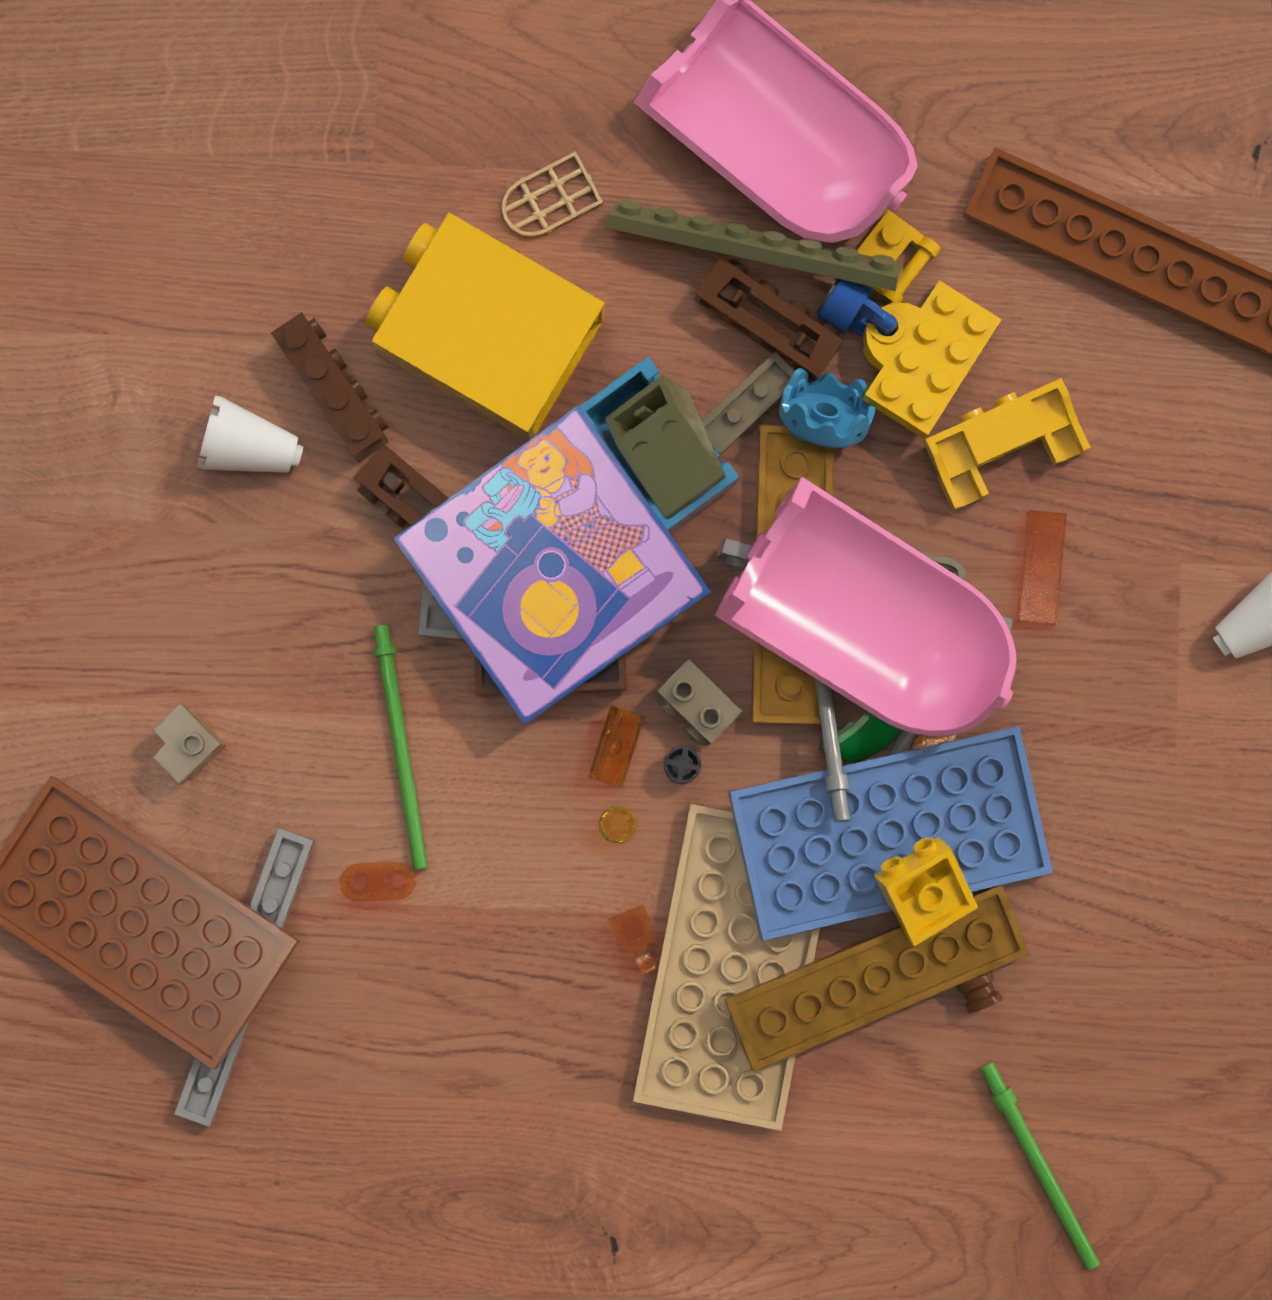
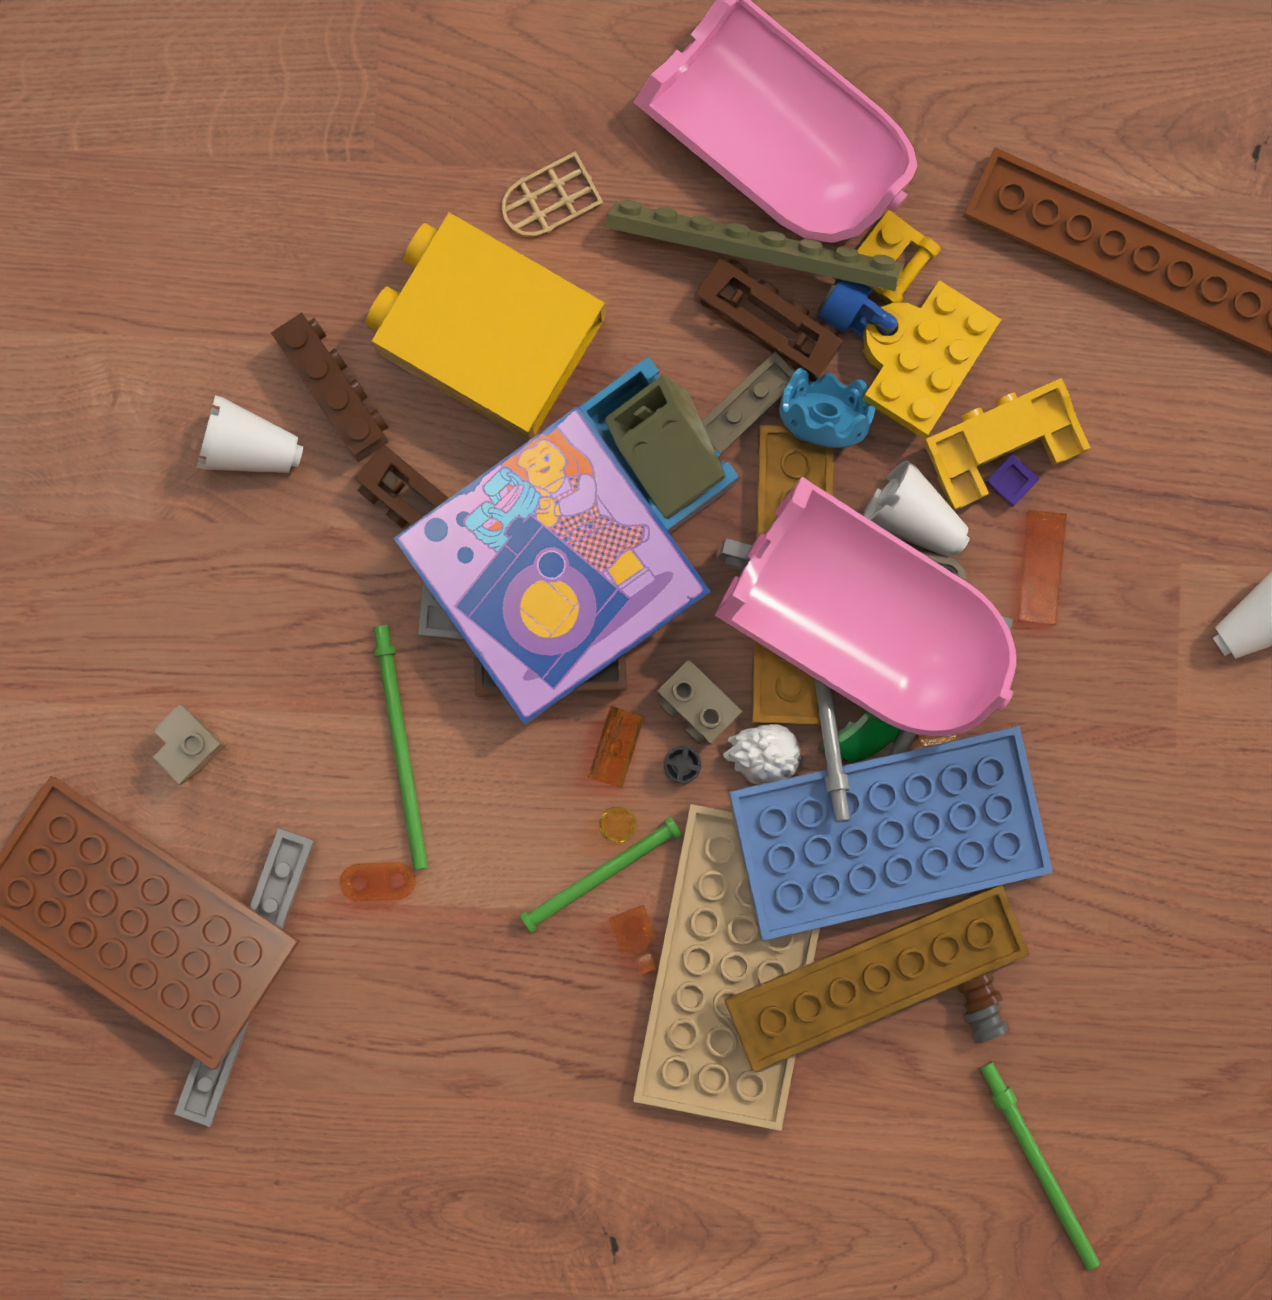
(600, 874): none -> bright green bar
(765, 753): none -> white hair
(917, 512): none -> white cone
(925, 889): yellow plate -> none
(986, 1023): none -> dark grey wheel
(1012, 480): none -> dark purple plate

